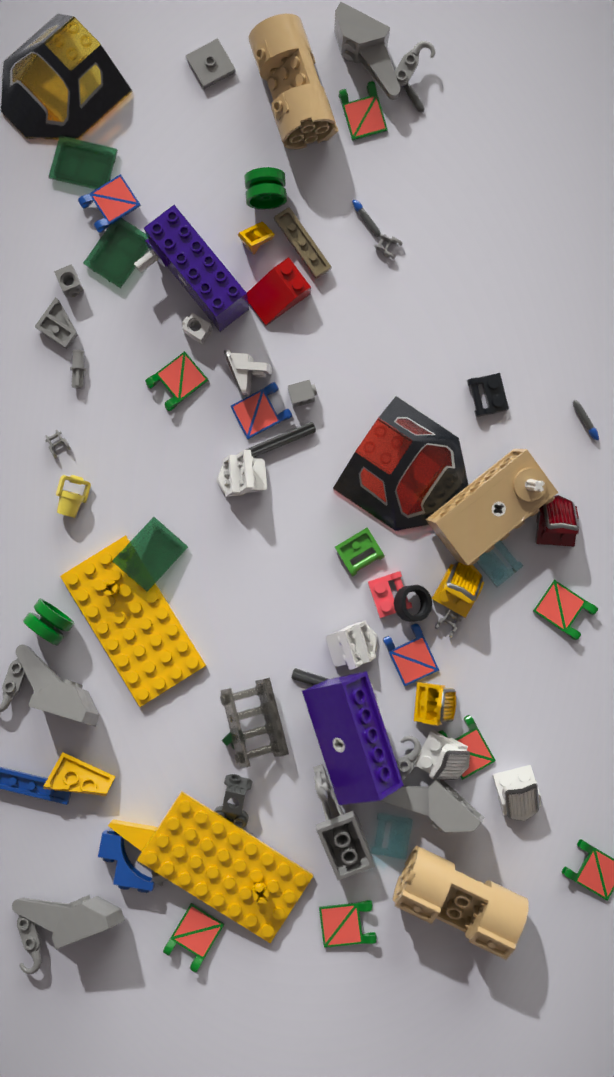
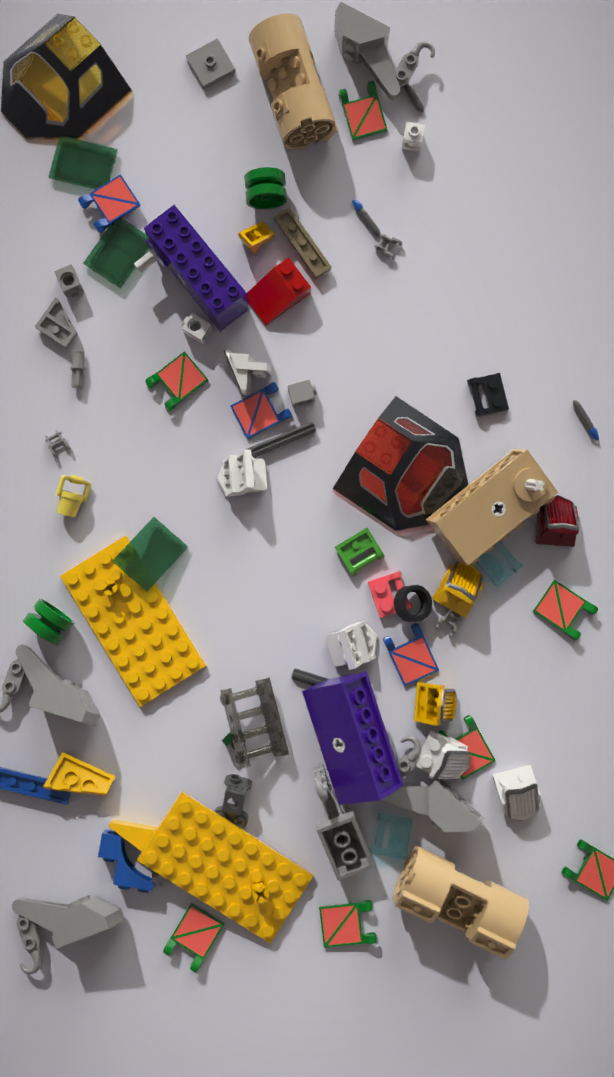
(413, 136): none -> white brick

